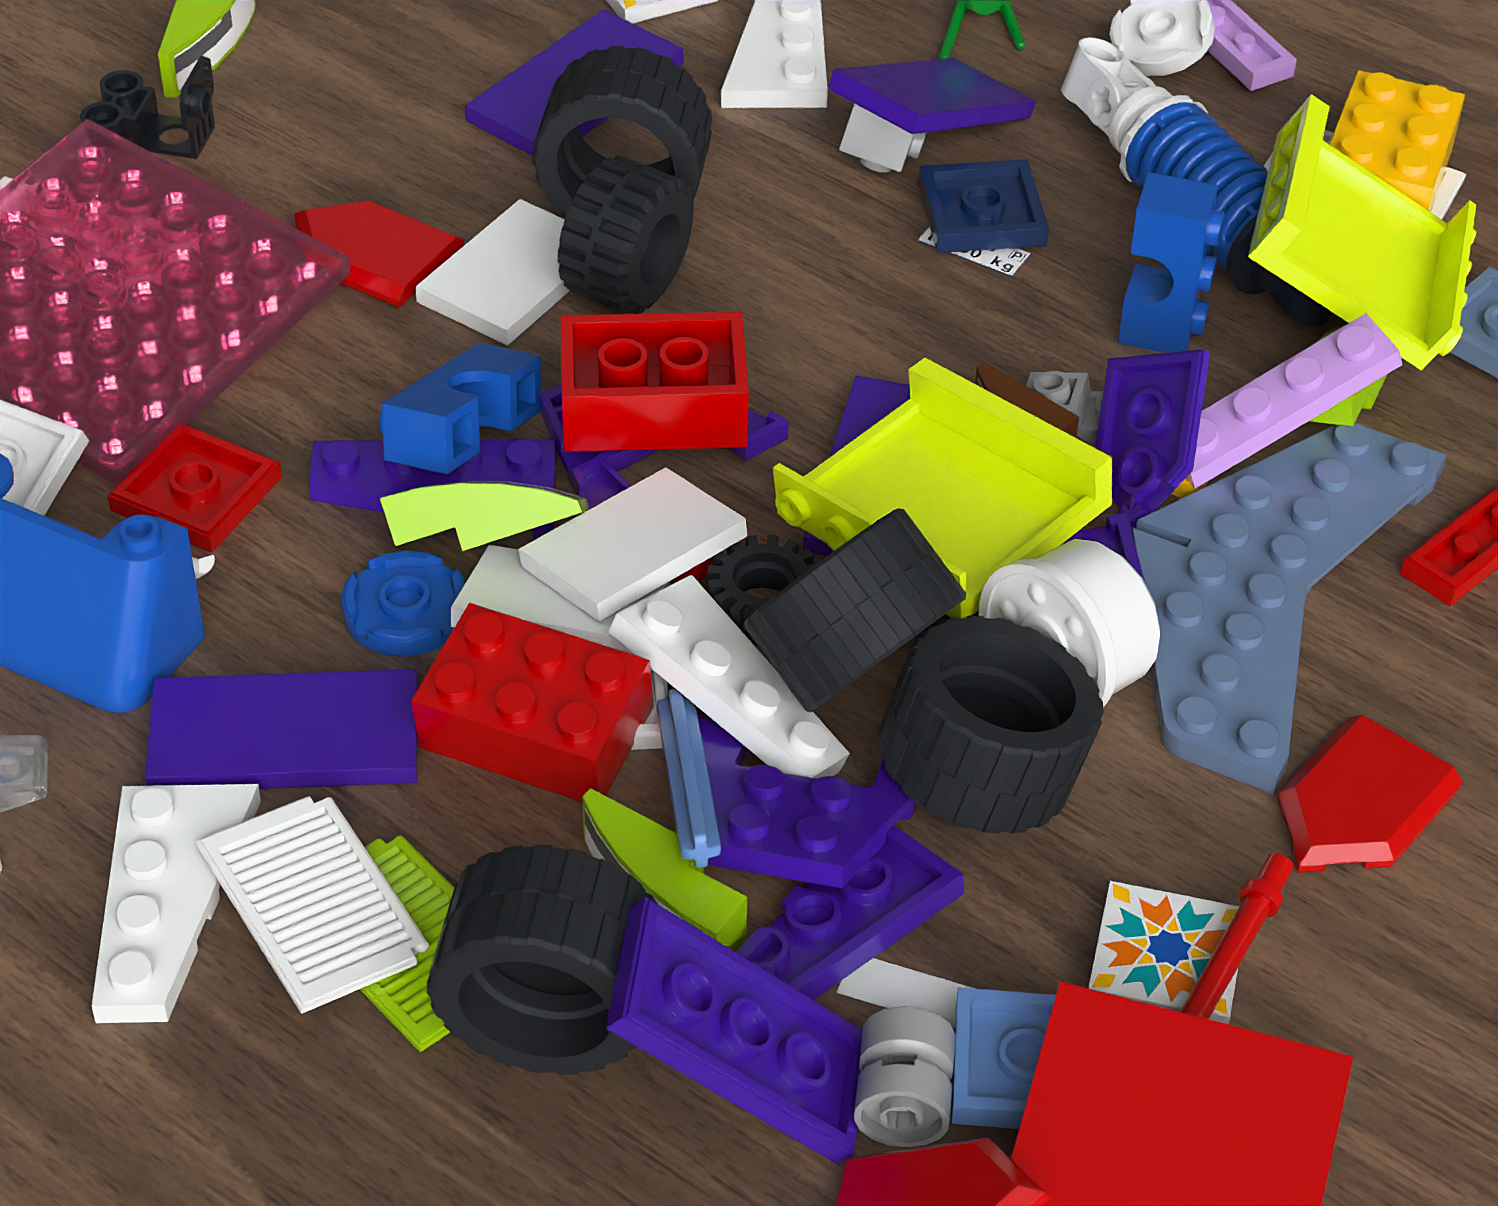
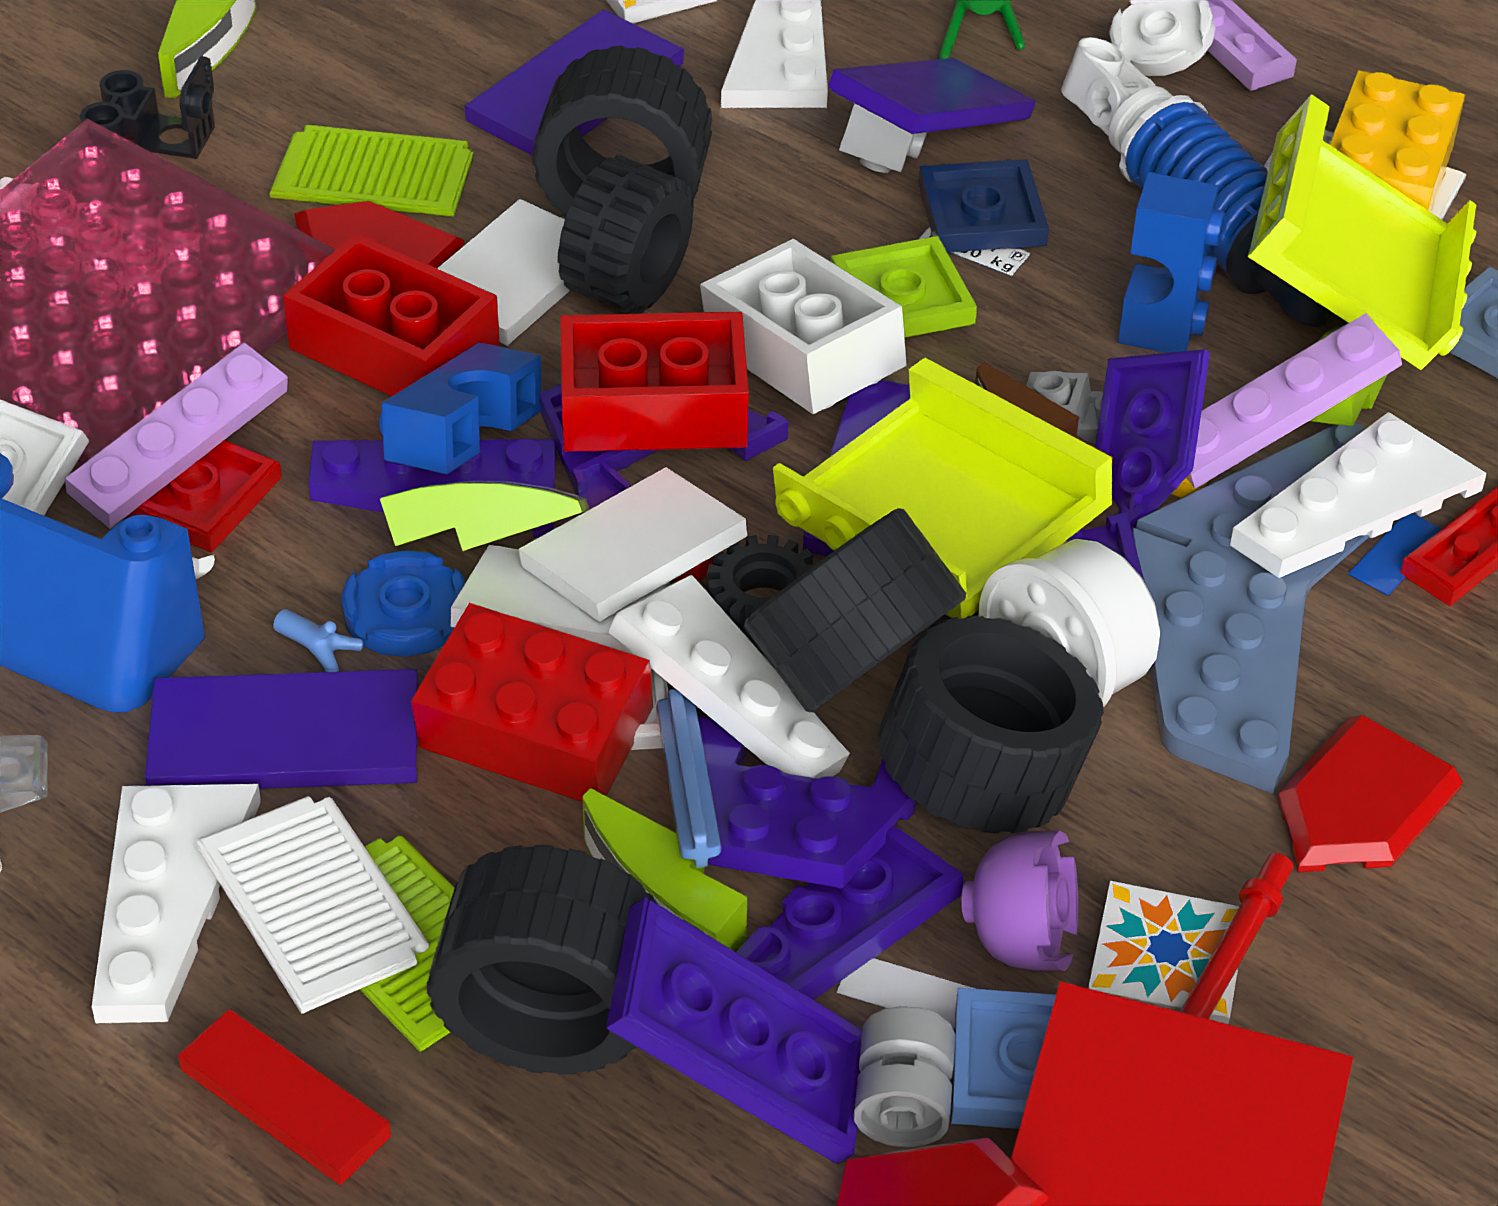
(176, 435): none -> lavender plate
(285, 1096): none -> red tile
(317, 638): none -> medium blue bar
(376, 167): none -> lime window
(385, 315): none -> red brick
(810, 324): none -> white brick
(917, 278): none -> lime plate
(1025, 901): none -> medium lavender cylinder
(1355, 493): none -> white wing
(1384, 561): none -> blue sticker

